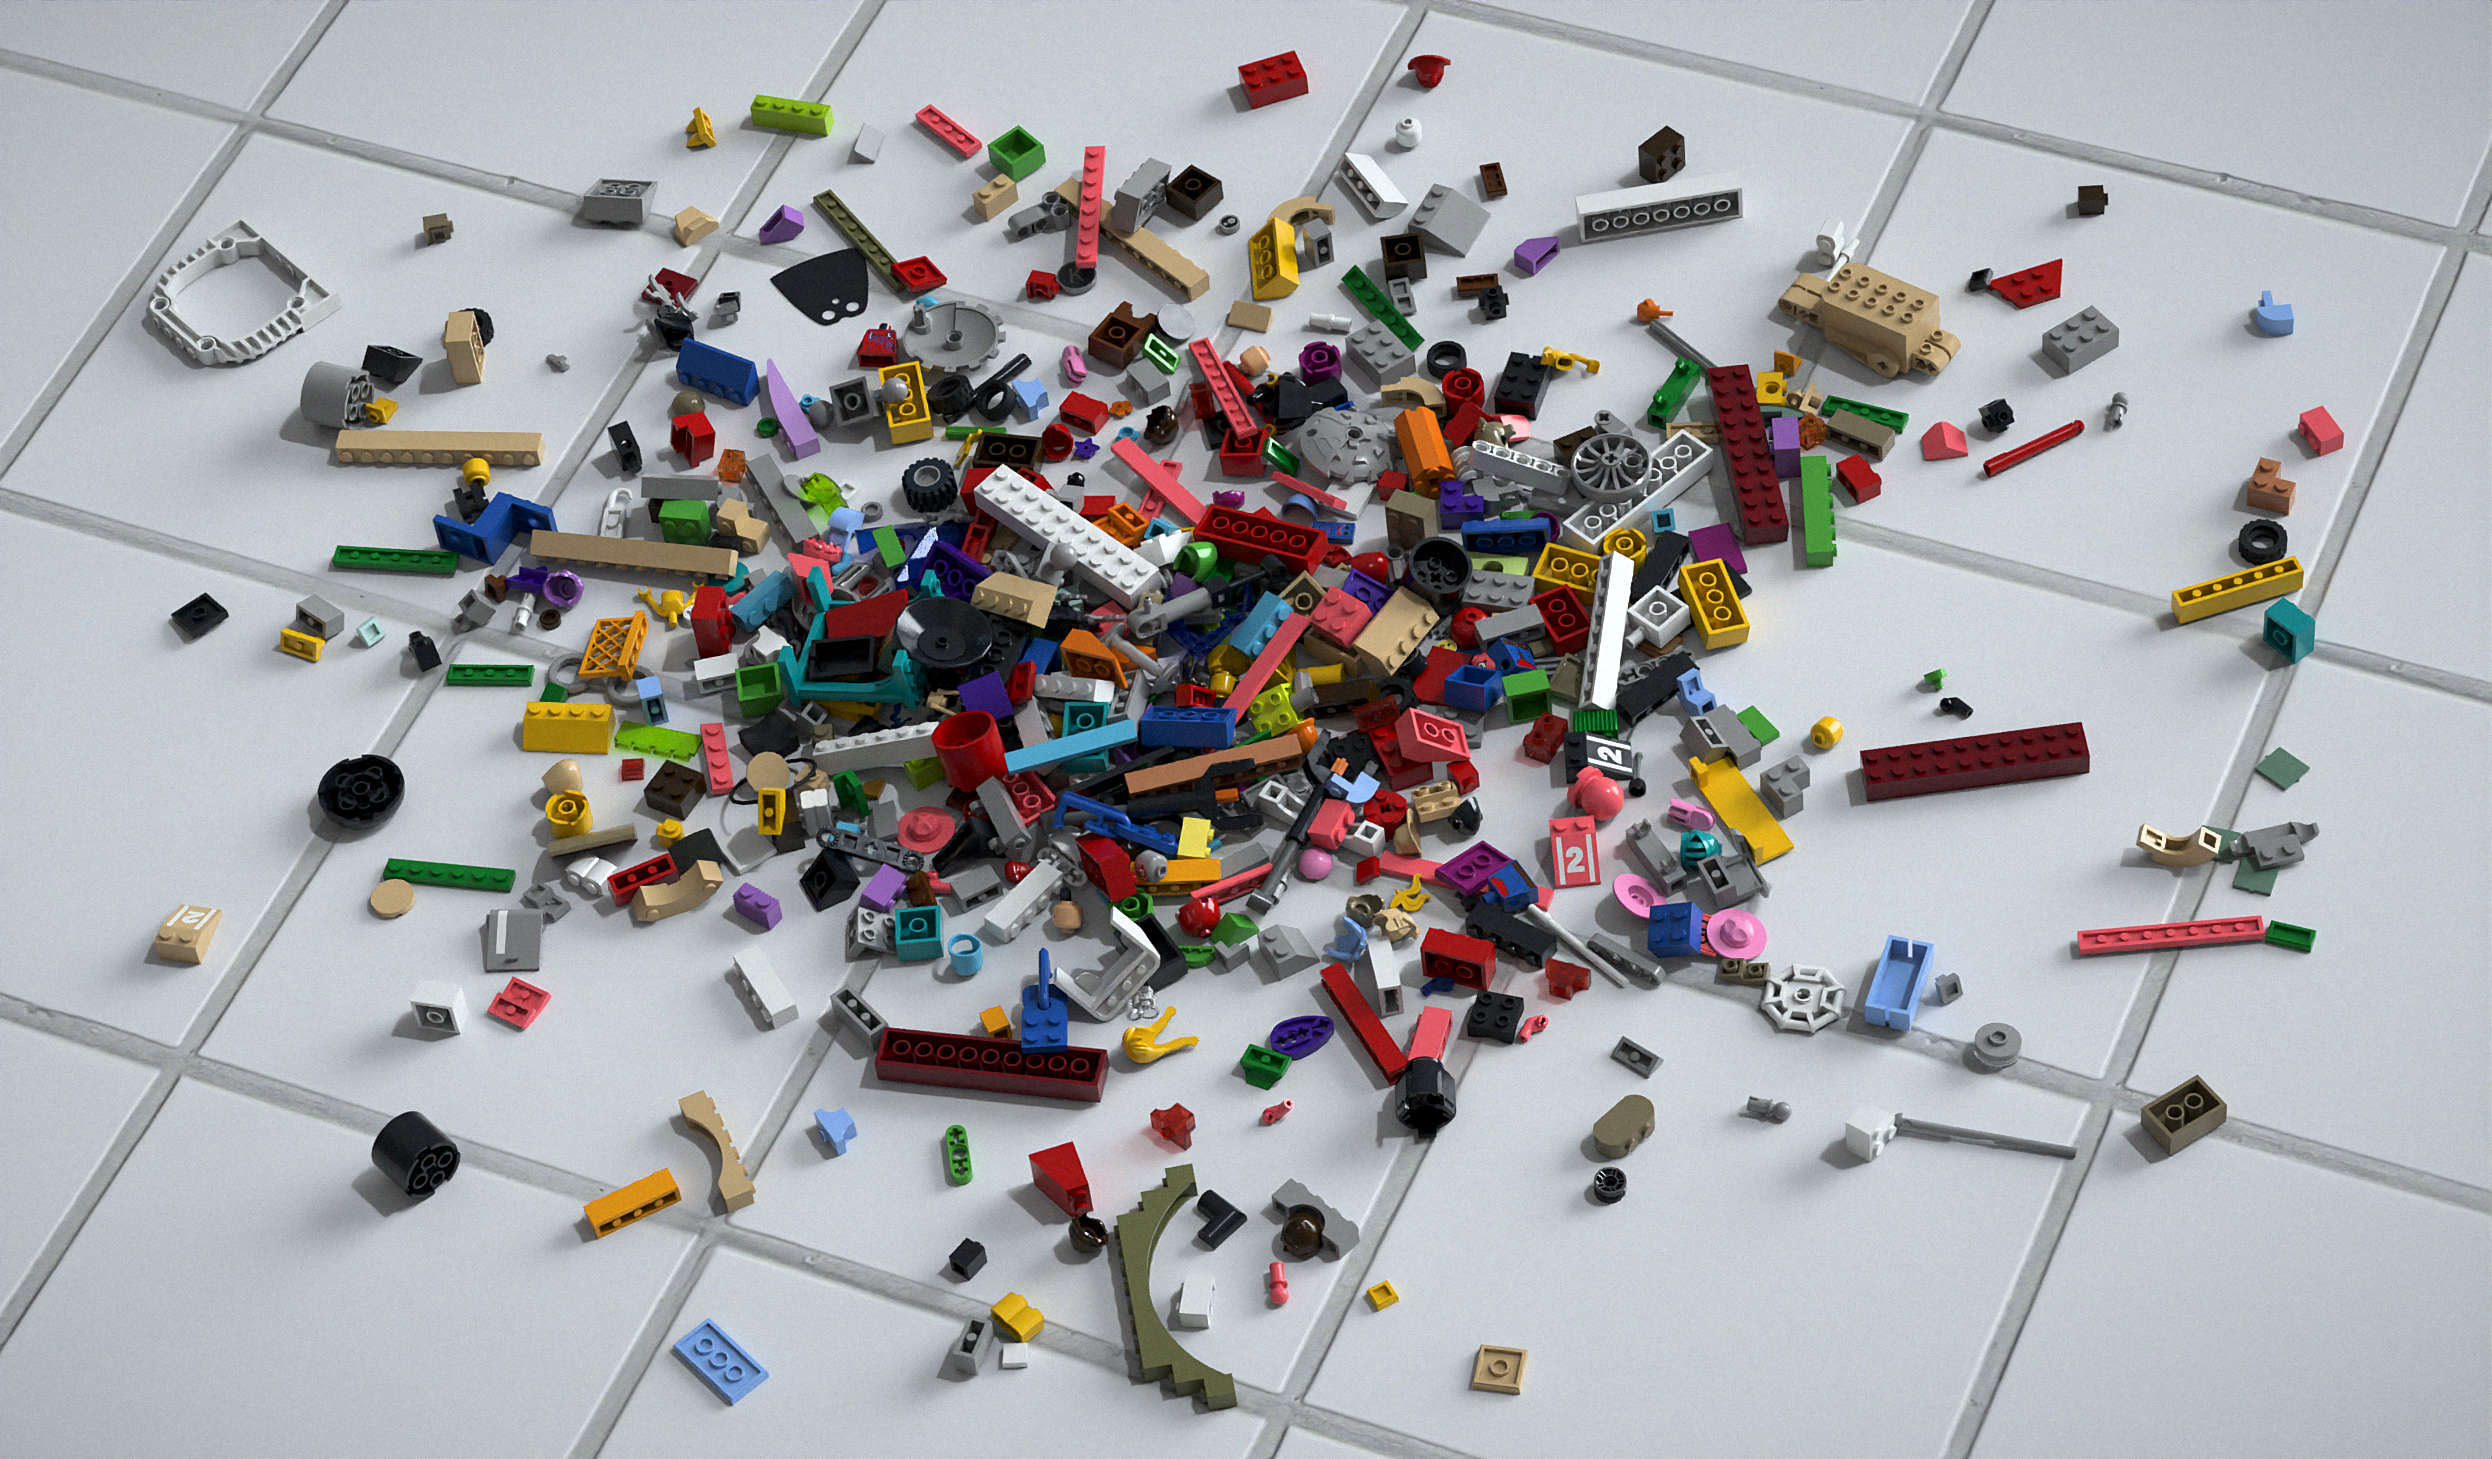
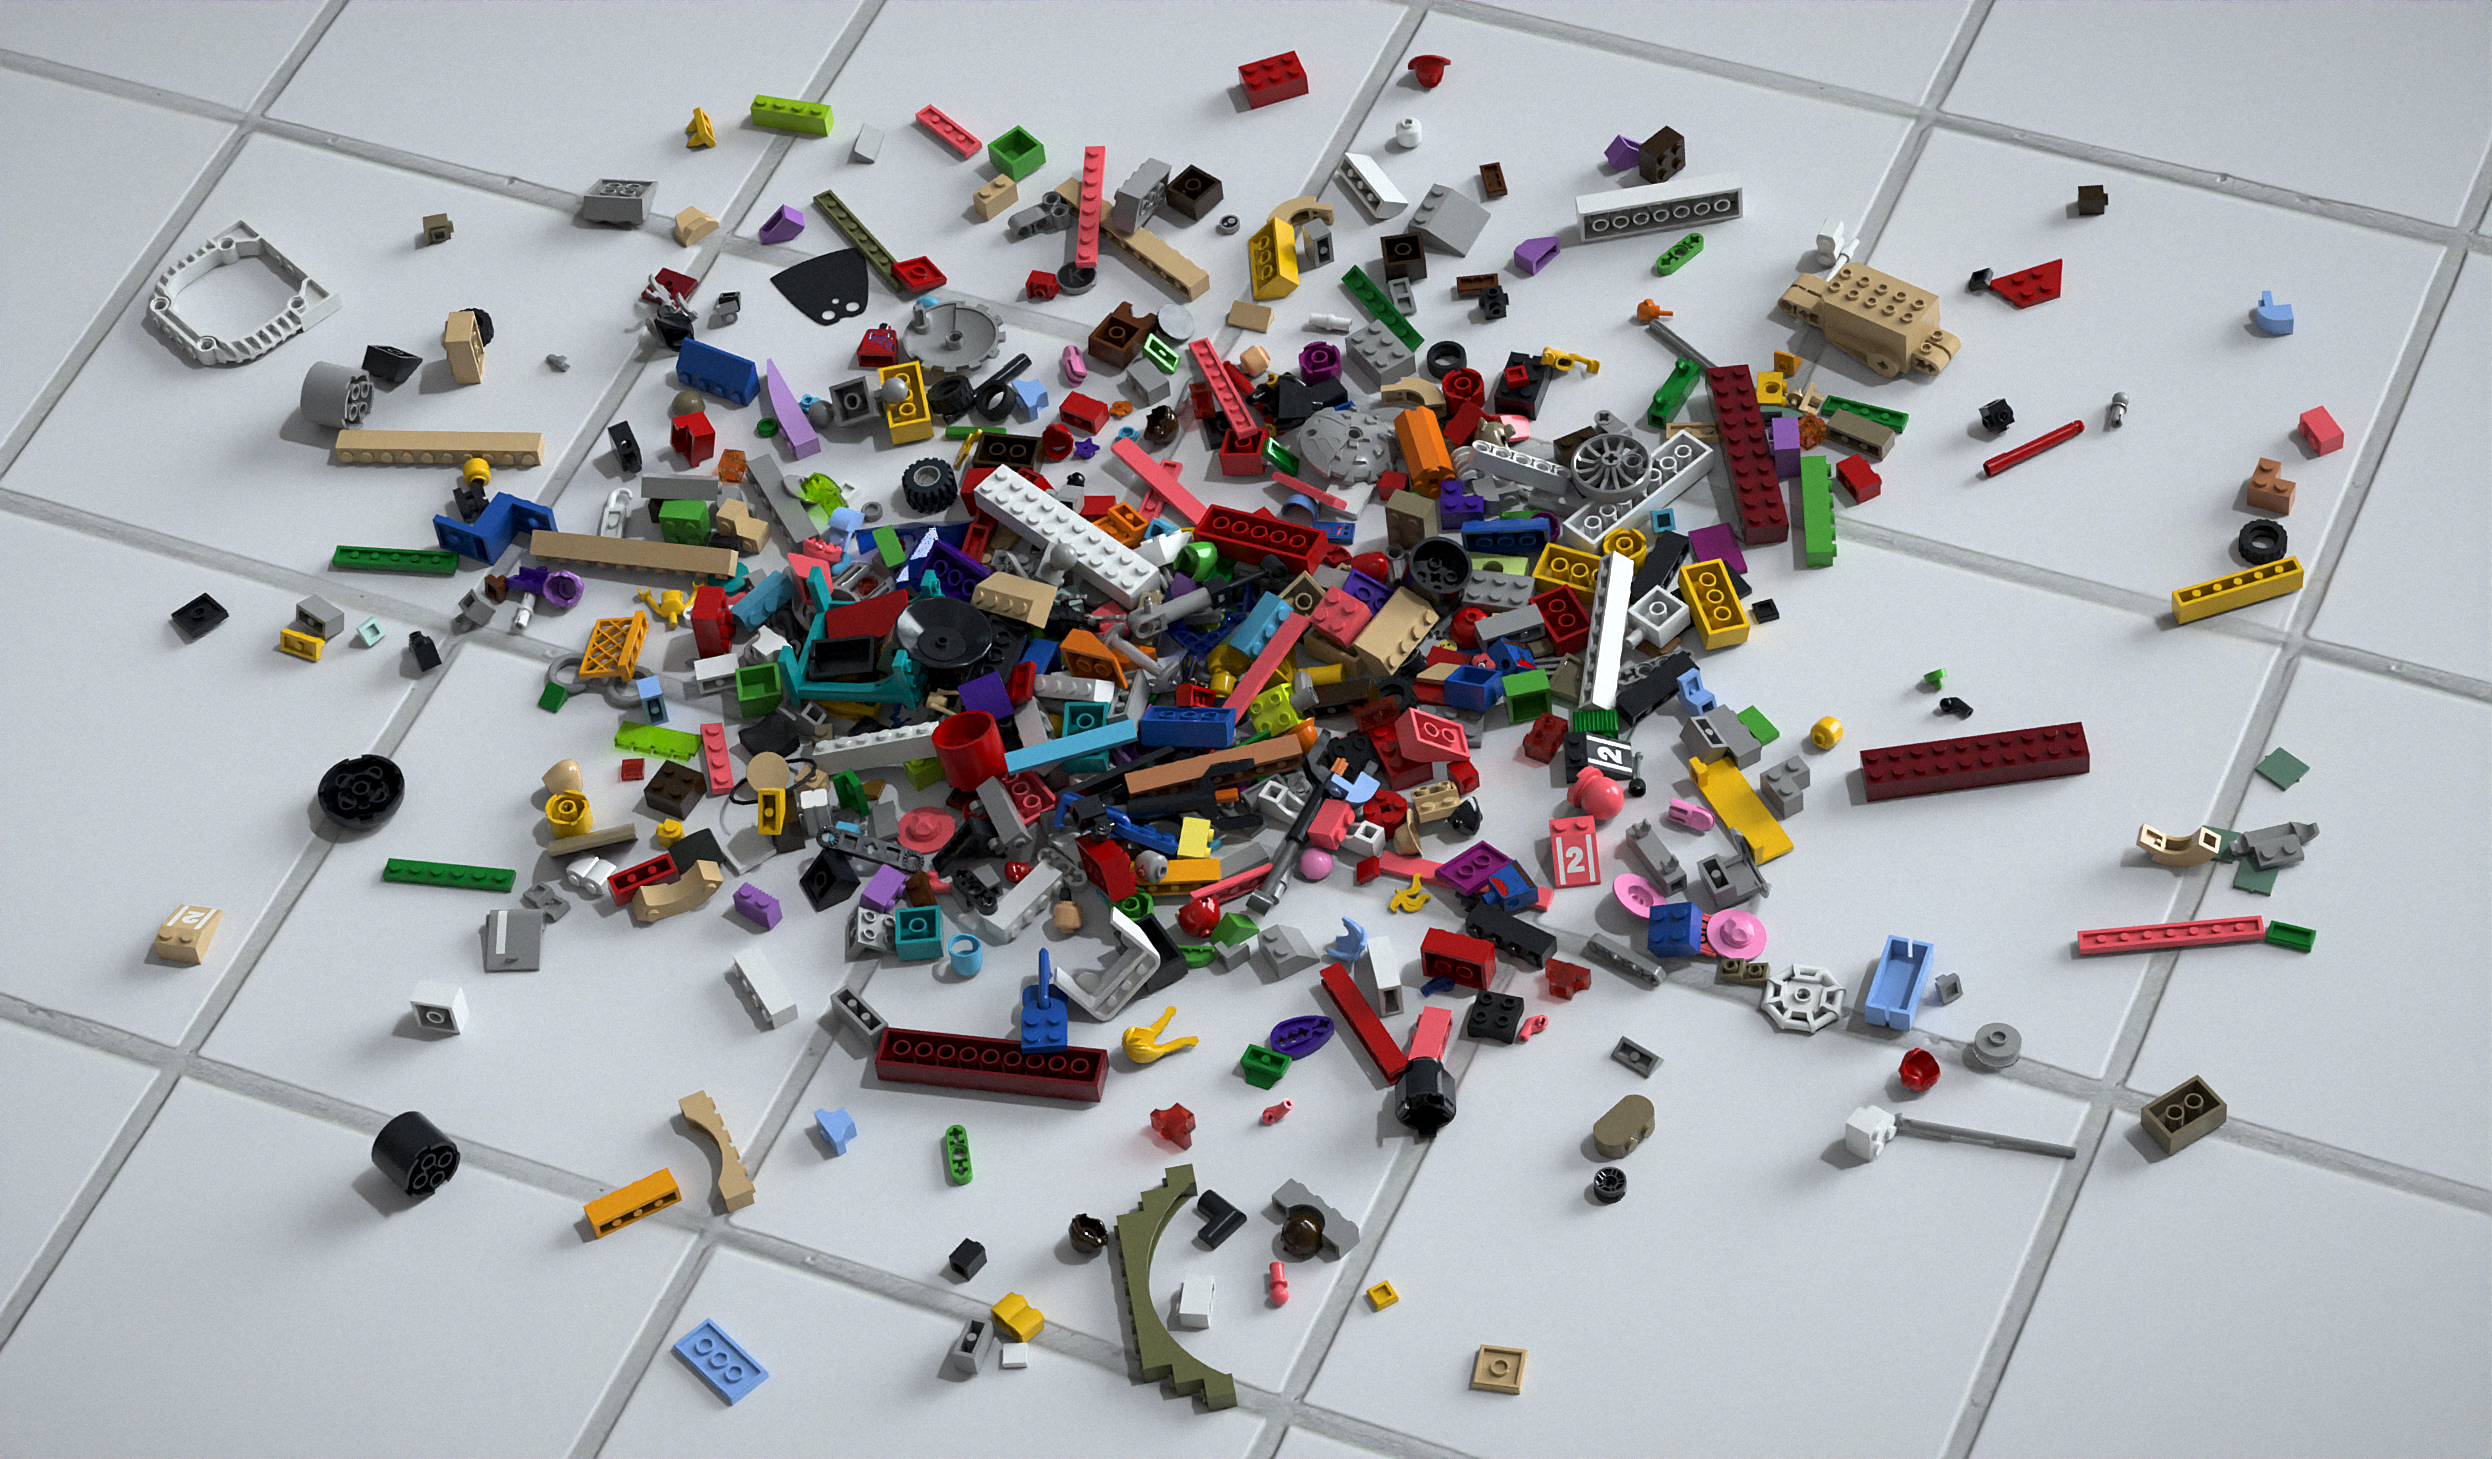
(381, 410): yellow bracket -> none
(392, 898): tan tile -> none
(490, 675): green tile -> none
(519, 1003): coral slope -> none
(550, 619): dark brown tile -> none
(568, 727): yellow slope -> none
(945, 515): light grey piece -> none
(974, 882): none -> black beam
(995, 1023): light orange brick -> none
(1062, 1178): red slope -> none
(1092, 813): none -> black brick
(1142, 1005): clear piece -> none
(1229, 499): magenta hair -> none
(1363, 909): dark tan hair -> none
(1396, 925): tan helmet -> none
(1437, 673): none -> tan tile
(1516, 377): none -> red tile
(1547, 921): white bar -> none
(1623, 153): none -> medium lavender slope
(1685, 246): none -> bright green beam
(1696, 847): teal helmet -> none
(1765, 611): none -> black tile
(1781, 1110): light grey pin -> none
(1919, 1070): none -> red hair
(1944, 442): coral slope -> none
(2080, 340): light grey brick -> none
(2289, 630): teal brick -> none

